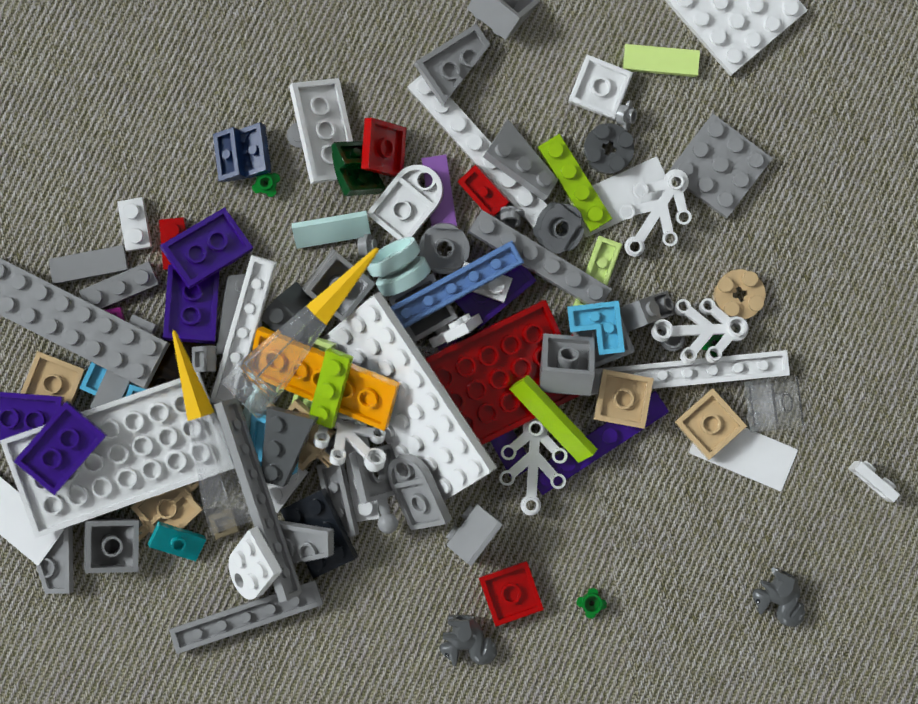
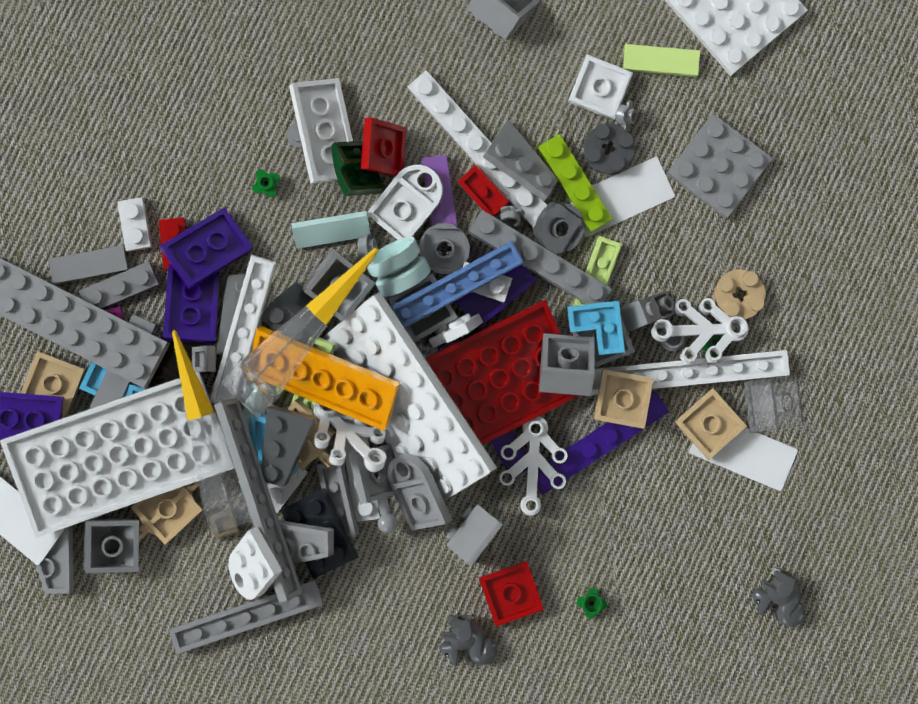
(60, 448): dark purple plate -> none
(176, 541): teal plate -> none
(242, 153): dark blue slope -> none
(331, 387): lime plate -> none
(452, 61): light grey wing -> none
(553, 419): lime tile -> none
(658, 209): white plant -> none
(882, 487): white plate -> none

